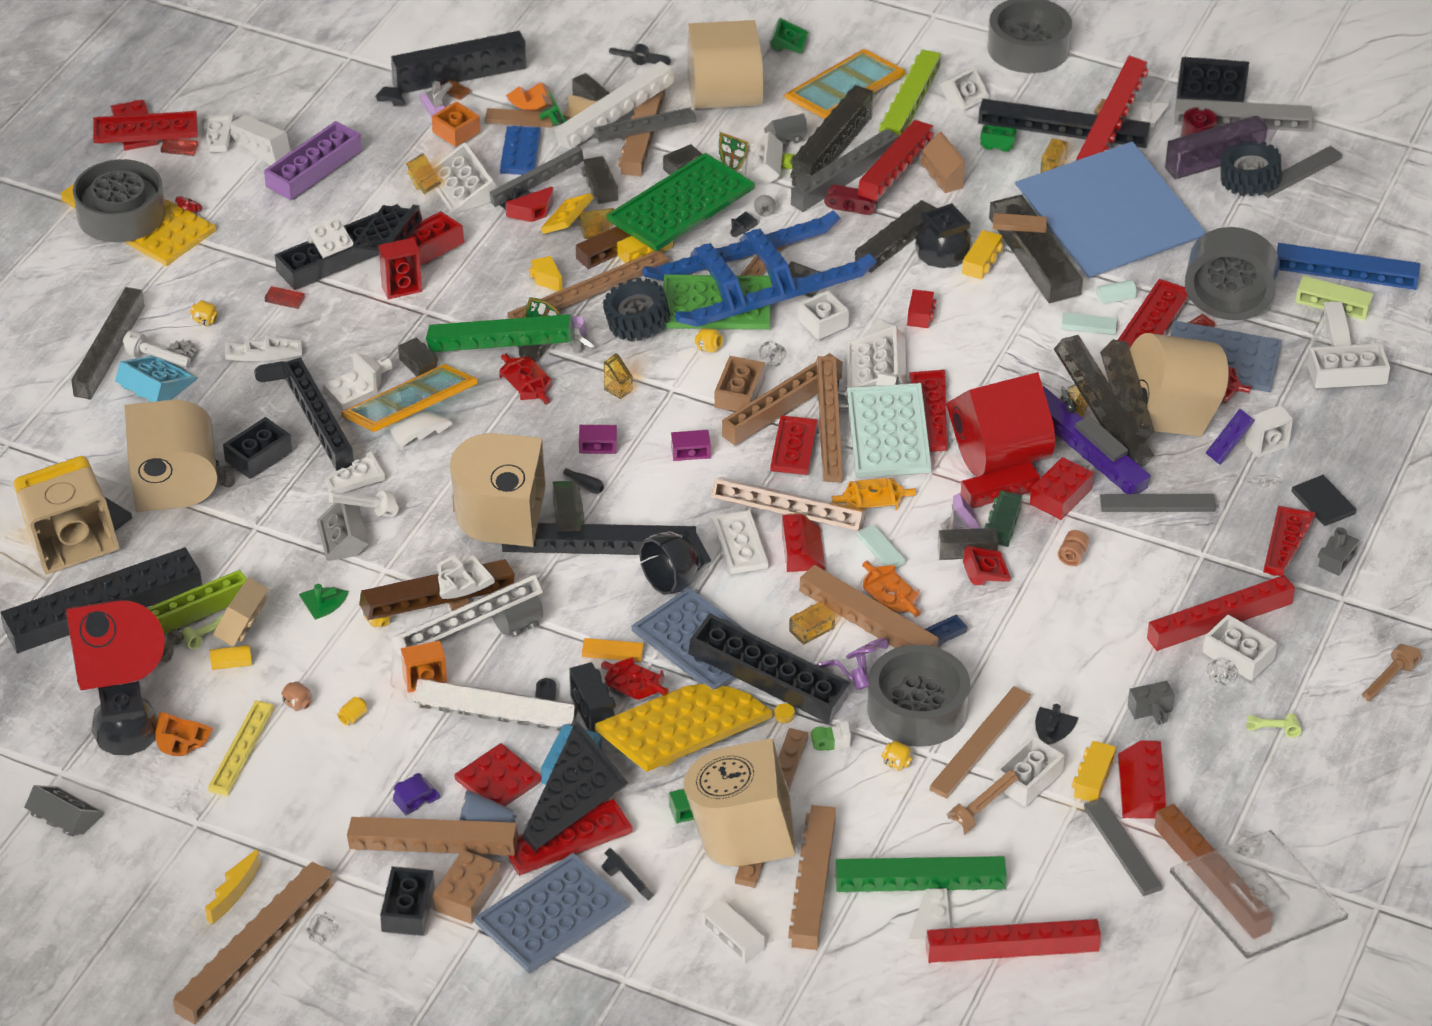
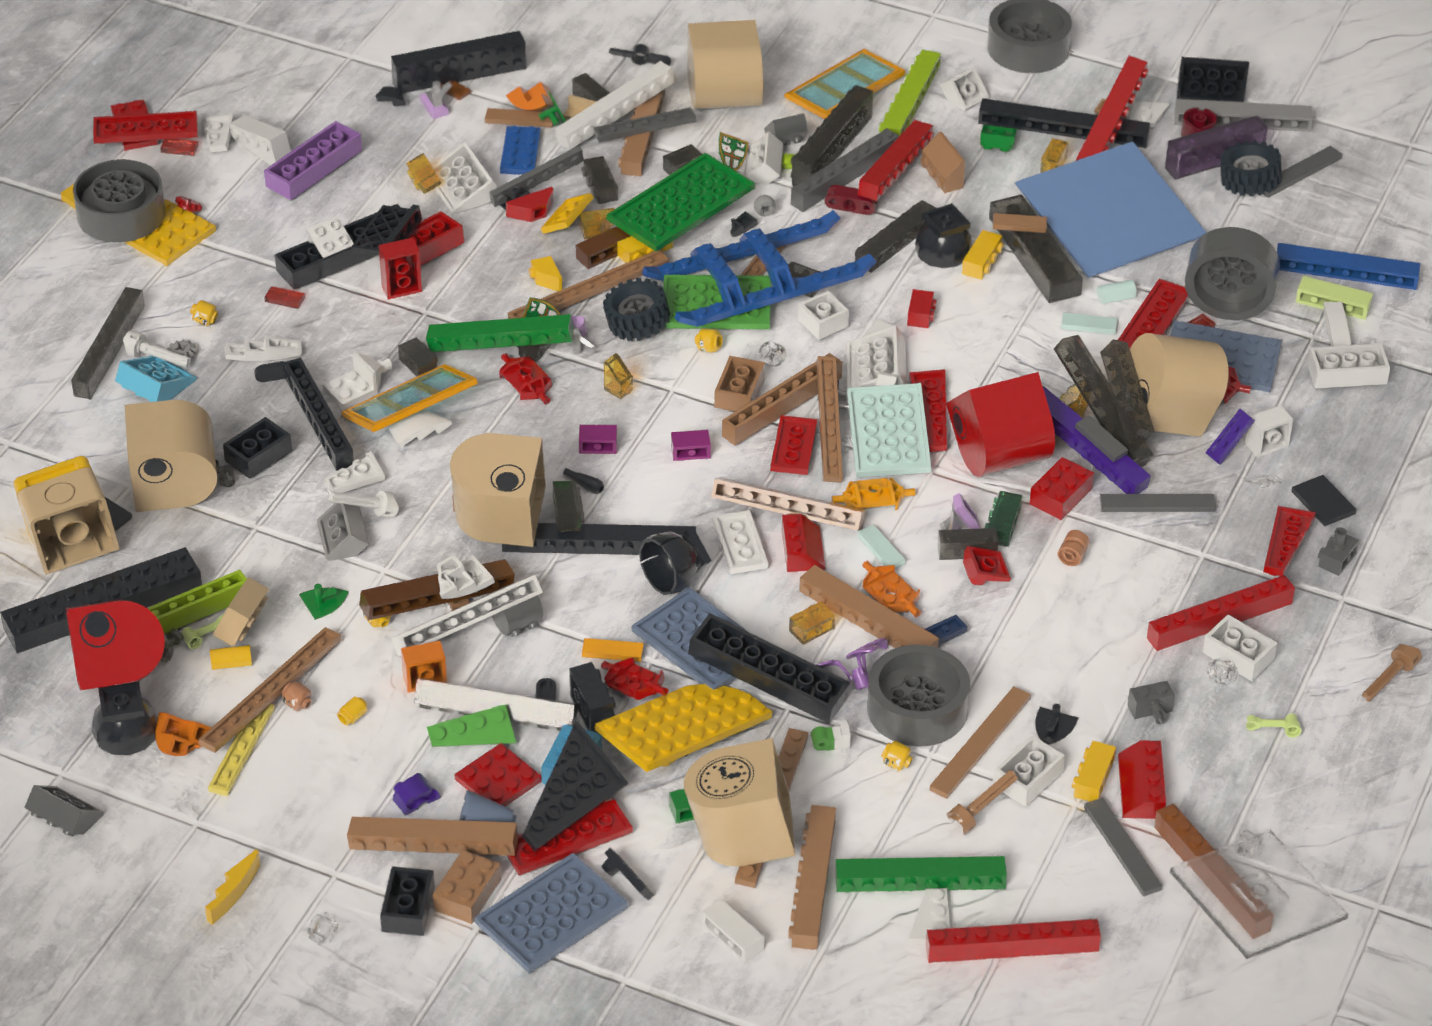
(252, 942): medium nougat brick -> none
(269, 690): none -> medium nougat plate
(456, 124): orange brick -> none
(479, 728): none -> bright green wing
(784, 713): yellow tile -> none
(788, 36): green slope -> none
(984, 488): red brick -> none
(1070, 405): black sword -> none

